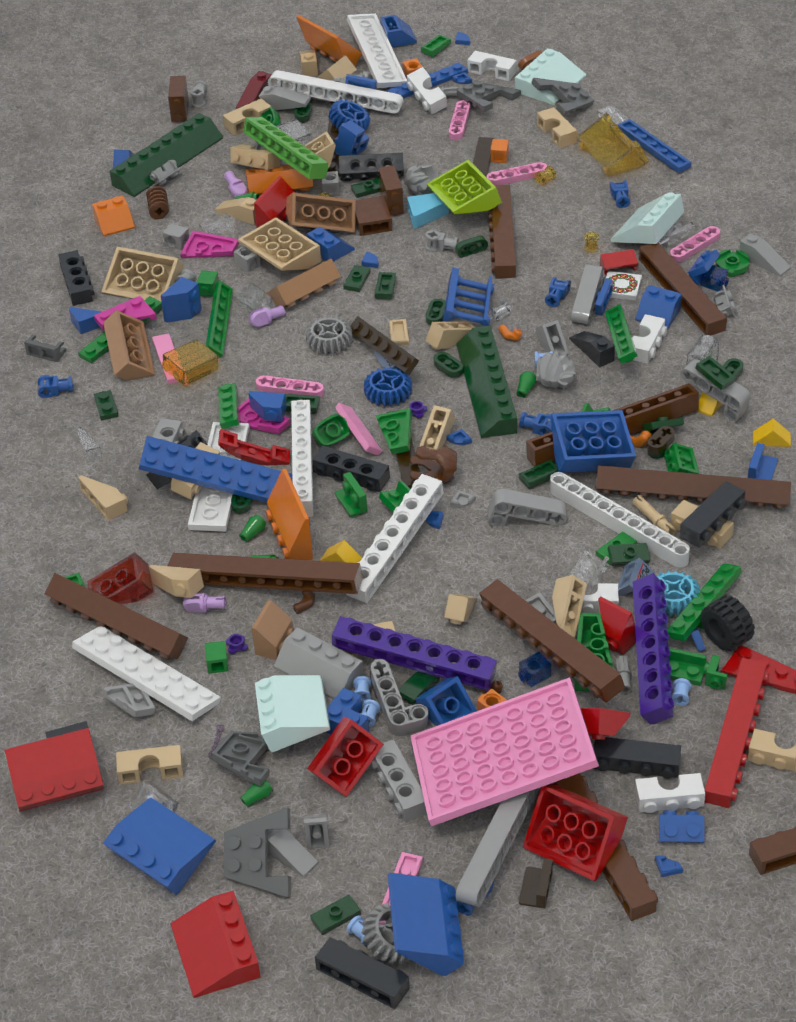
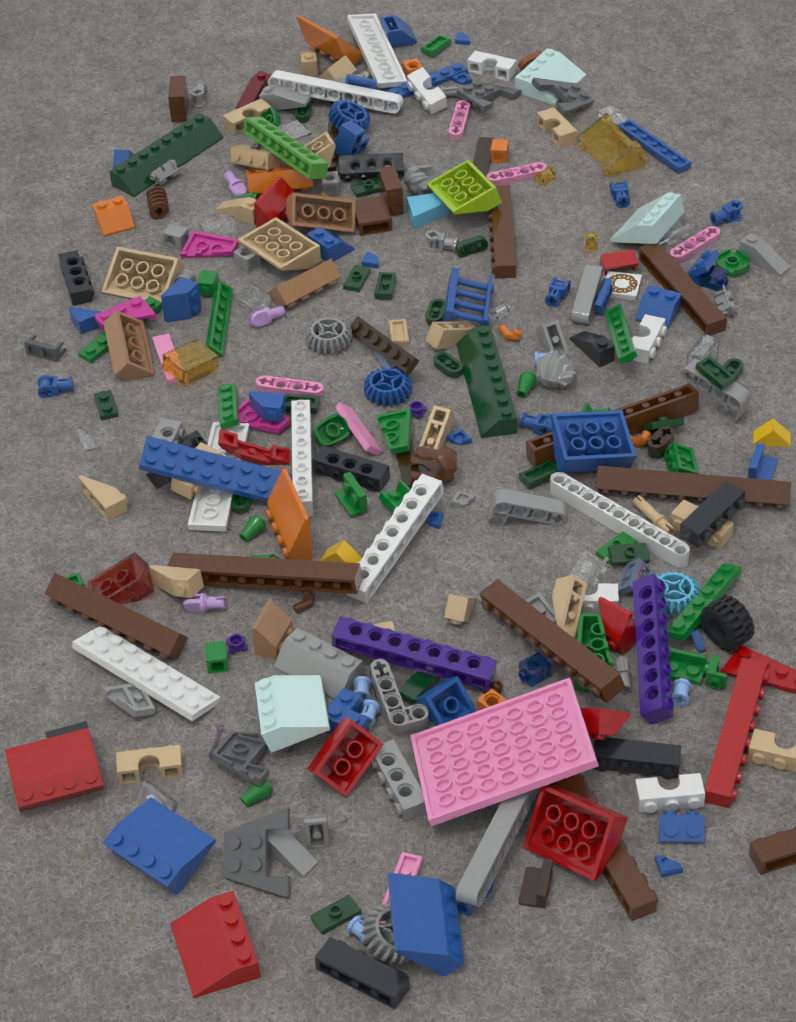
(708, 405): yellow slope -> none
(727, 213): none -> blue connector

